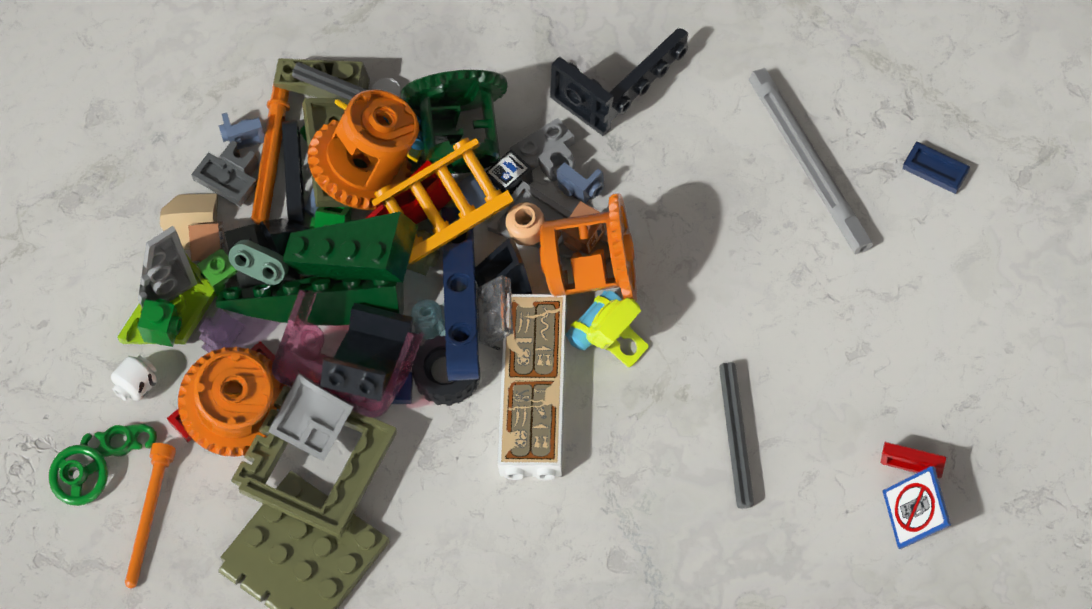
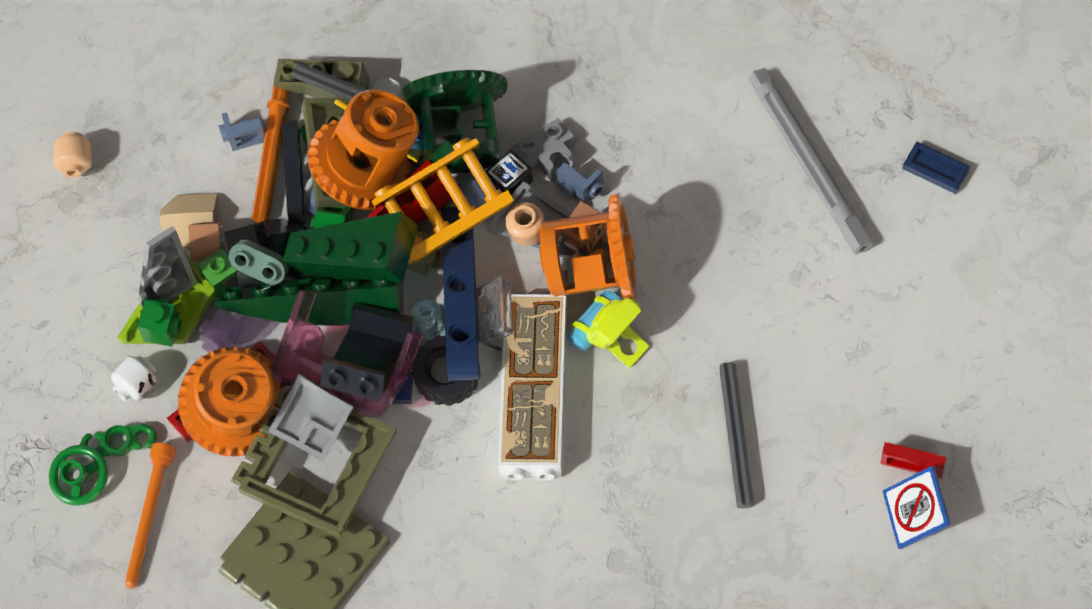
(72, 154): none -> light nougat head
(229, 175): dark grey plate -> none
(507, 262): black slope -> none
(599, 107): black bracket -> none

